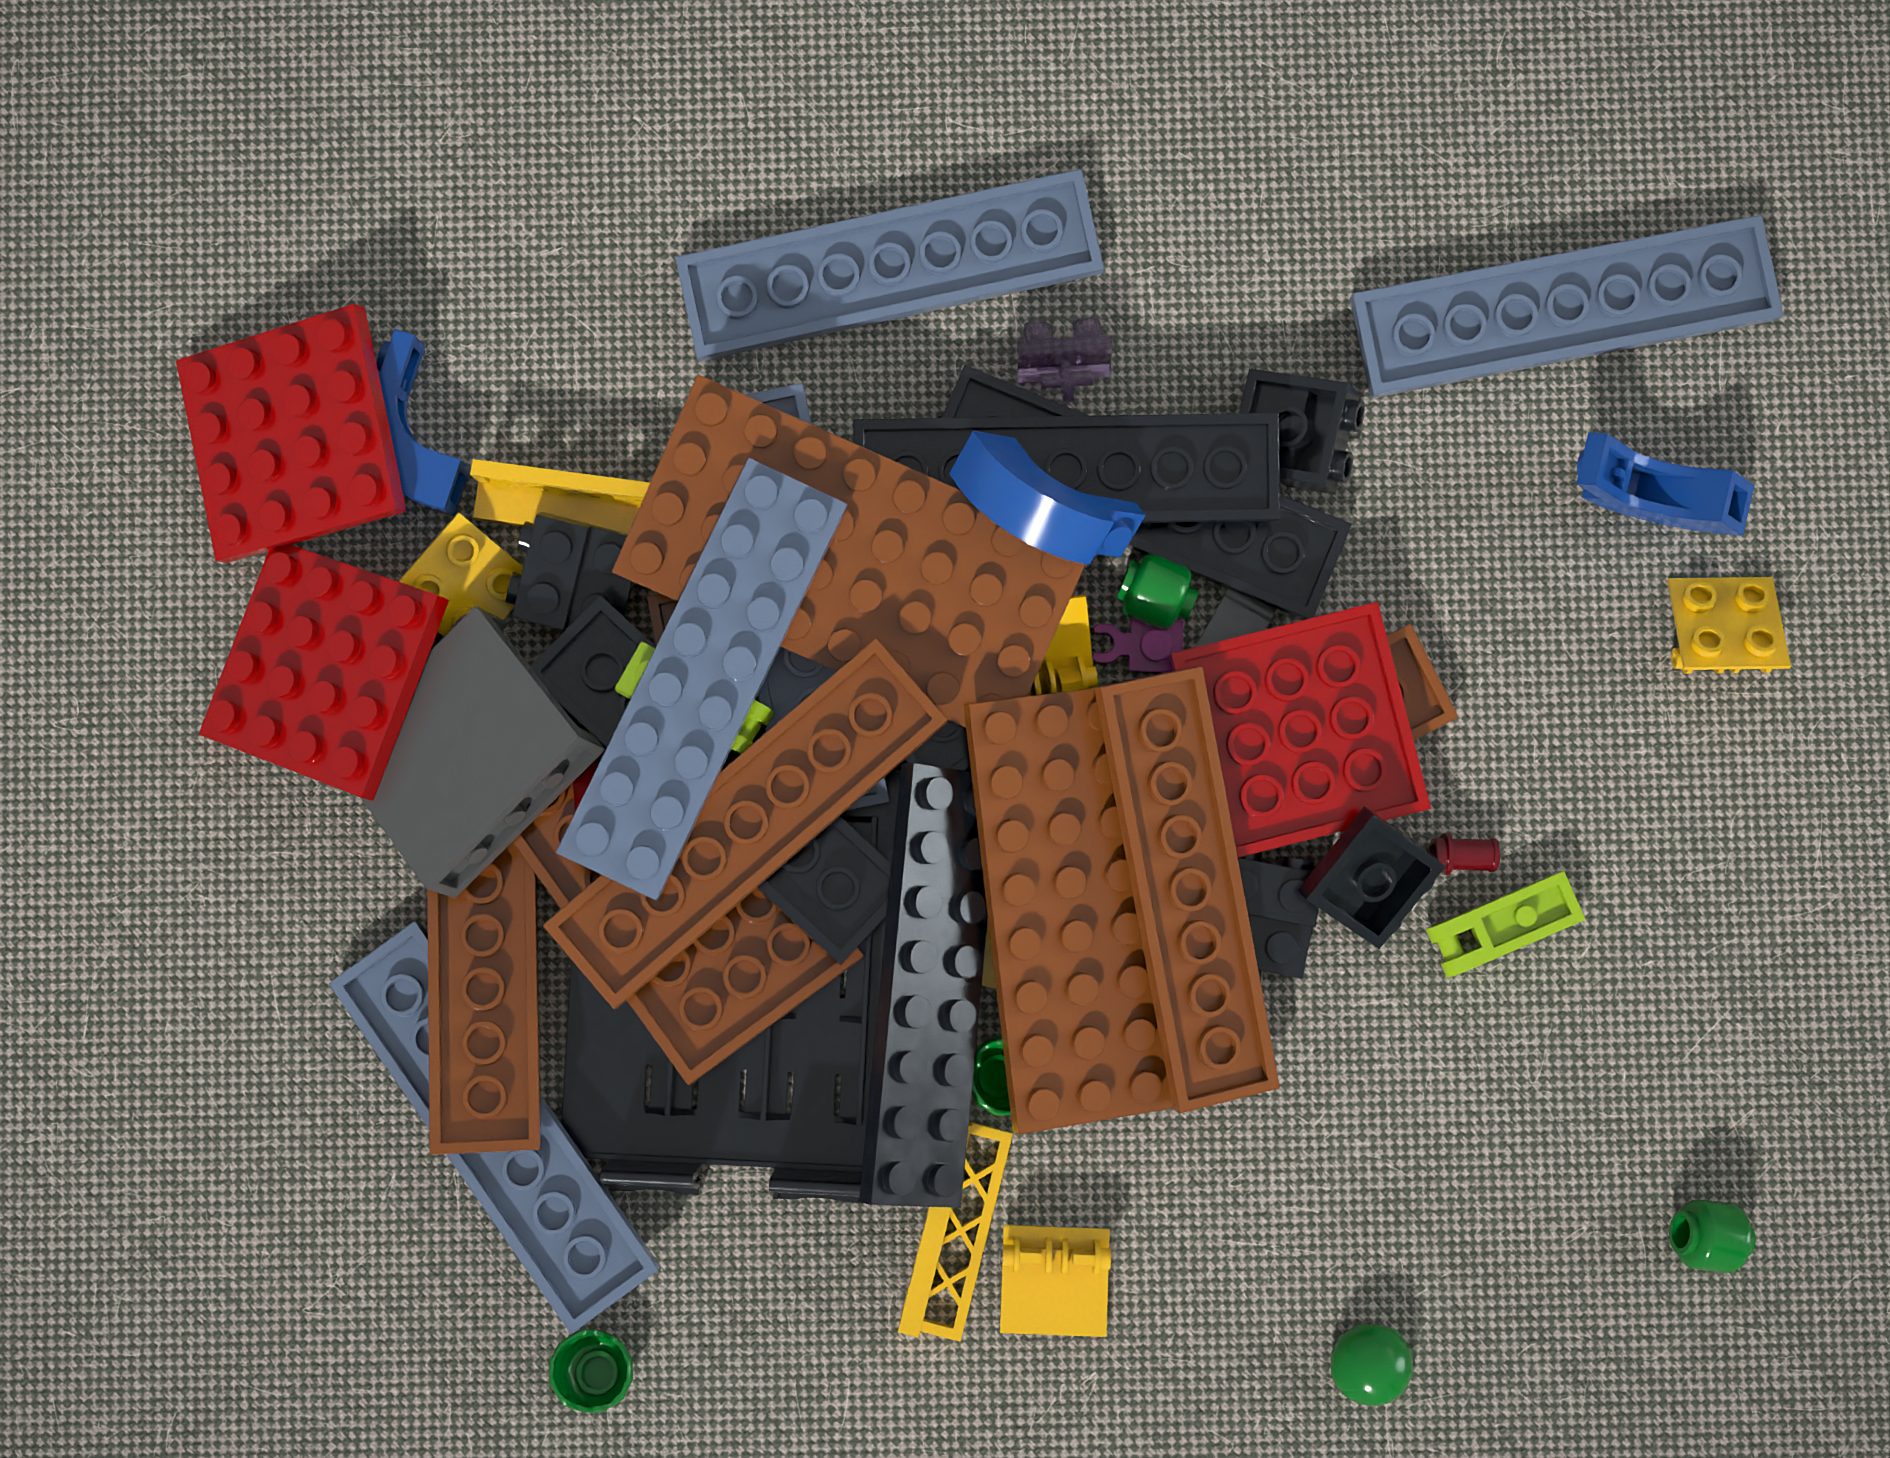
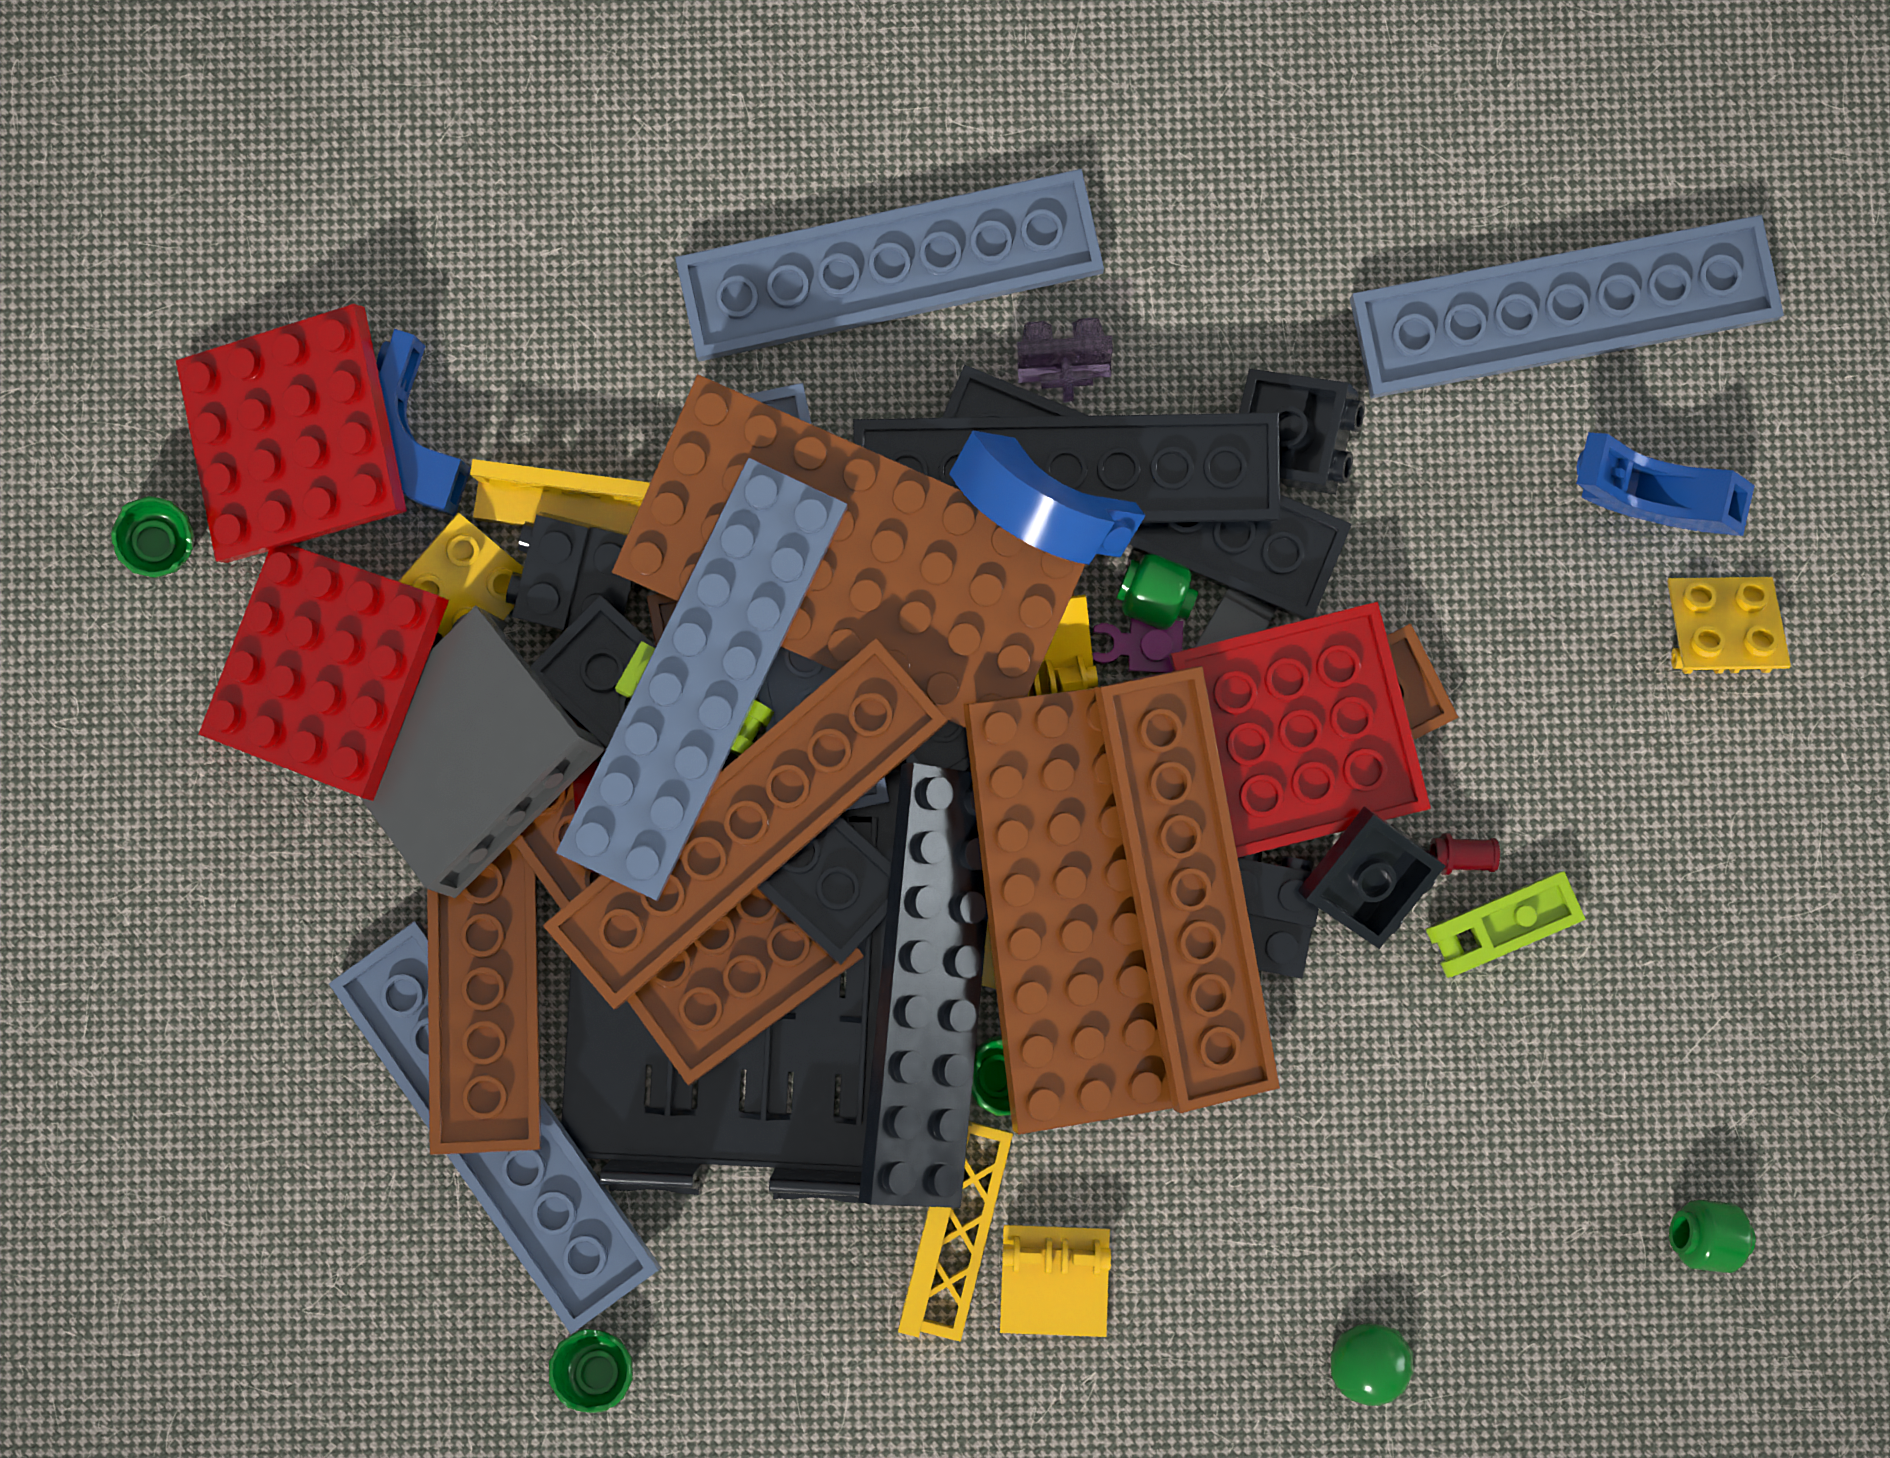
(152, 537): none -> green hair

